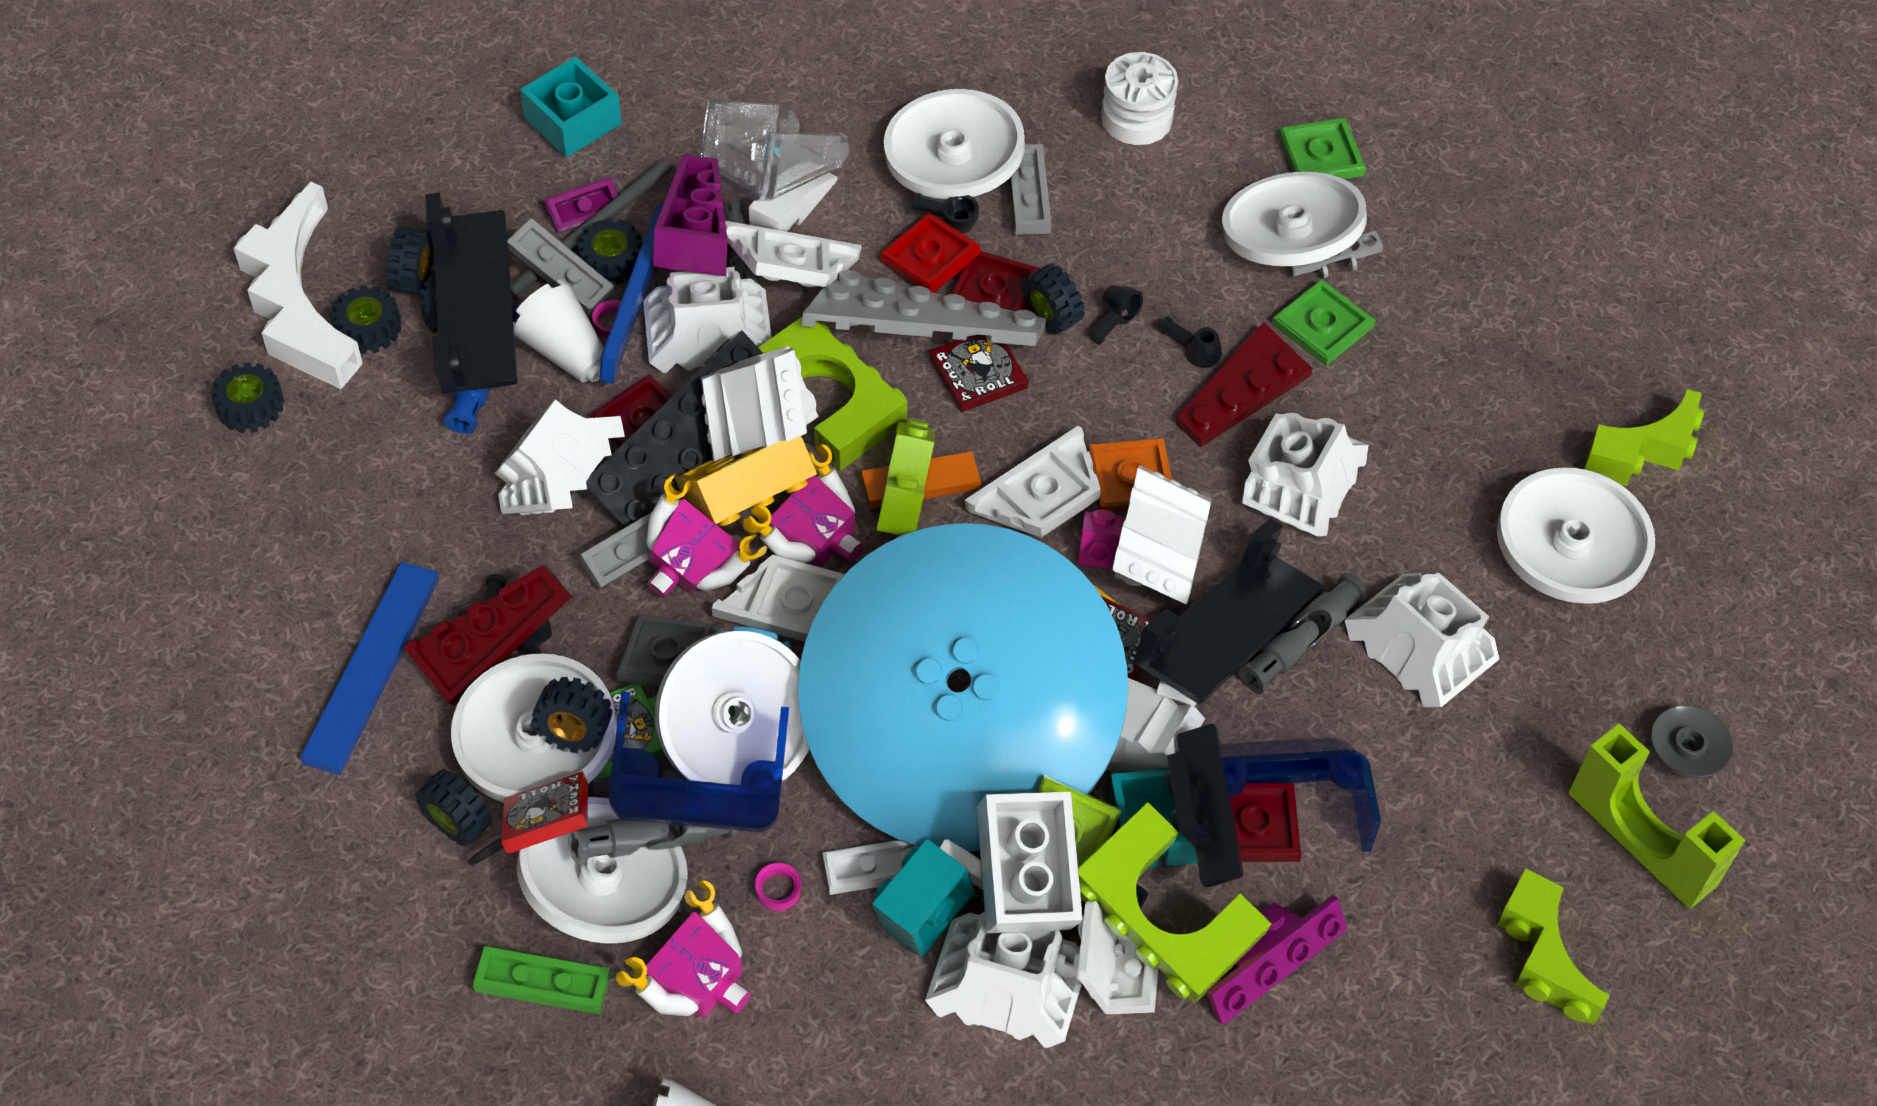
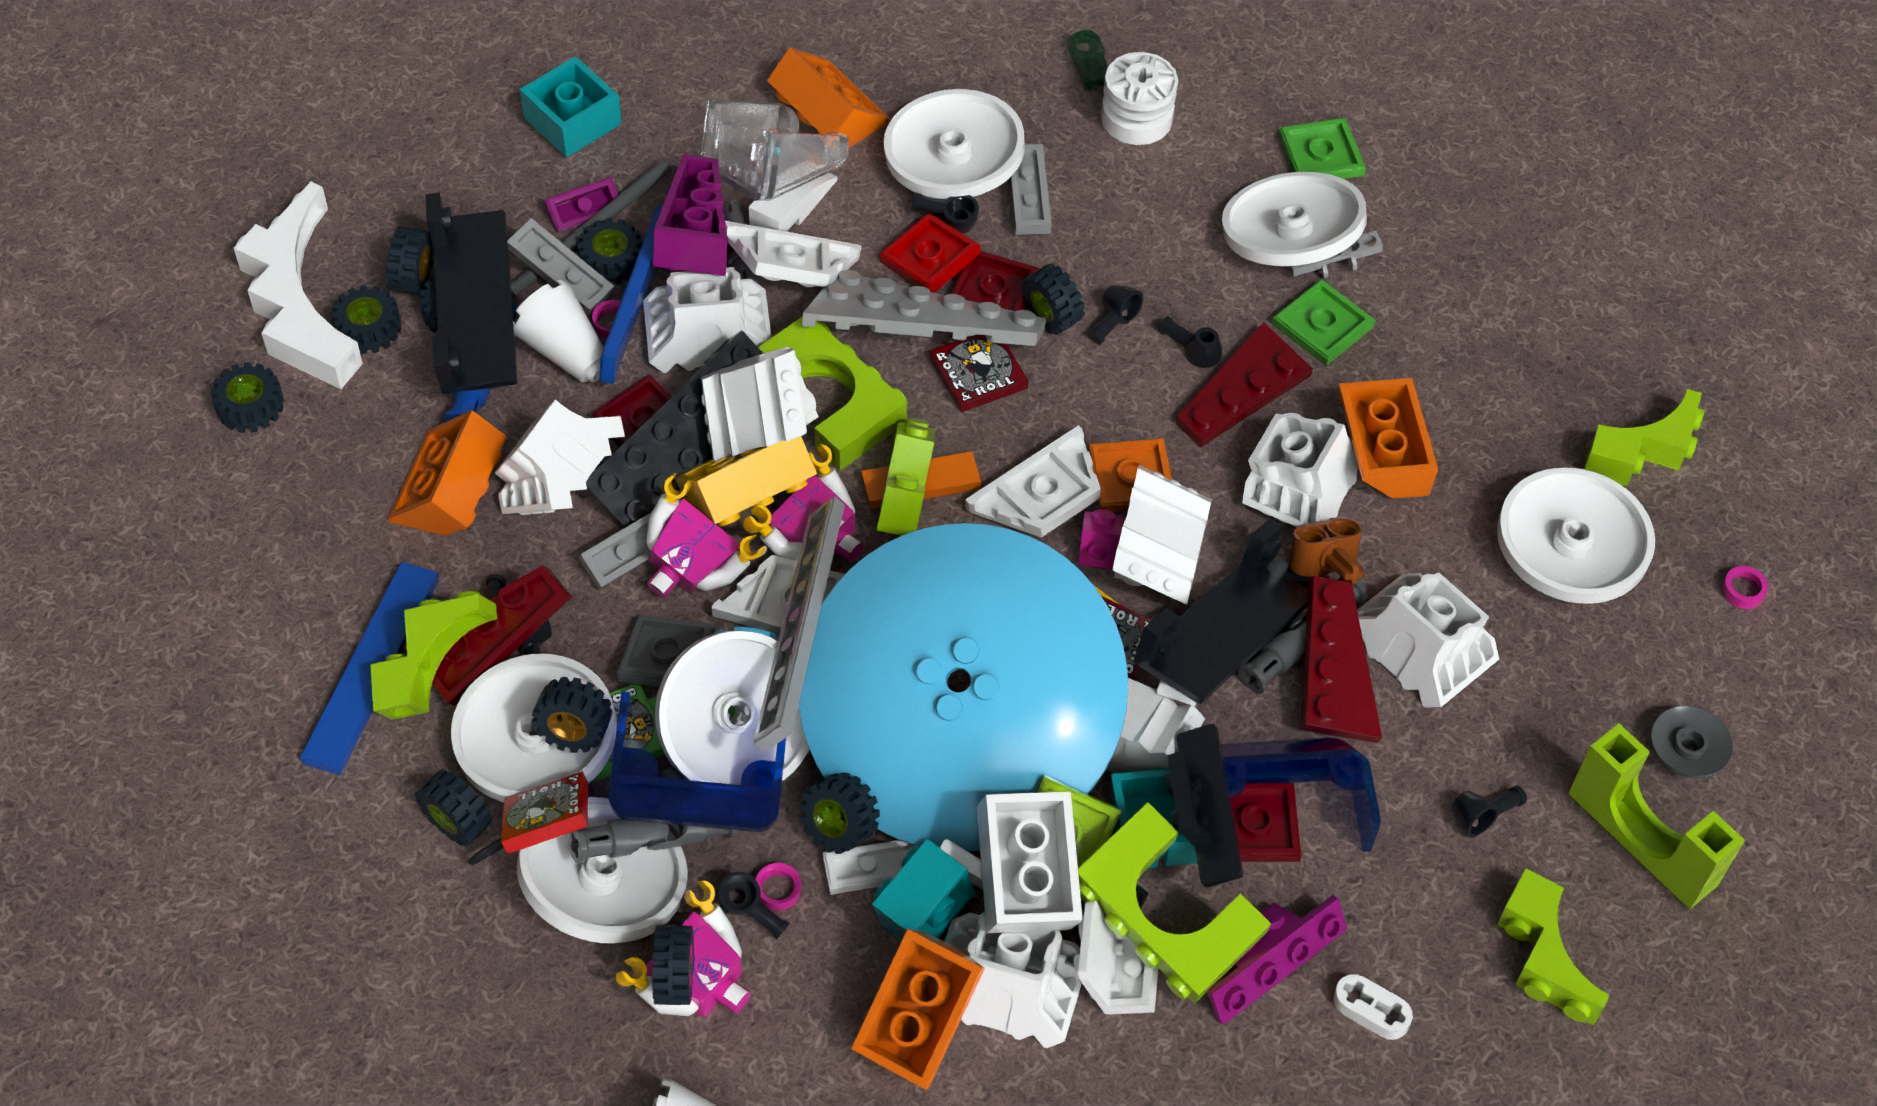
(405, 680): none -> lime arch
(449, 475): none -> orange slope
(542, 980): bright green plate -> none
(673, 965): none -> black wheel
(750, 893): none -> black bar
(799, 626): none -> light grey tile
(823, 812): none -> black wheel
(825, 96): none -> orange slope
(918, 1007): none -> orange slope
(1089, 64): none -> clear green piece
(1327, 549): none -> dark orange beam
(1336, 670): none -> dark red wing
(1372, 1006): none -> white beam
(1389, 436): none -> orange slope
(1471, 806): none -> black bar
(1739, 600): none -> dark pink piece

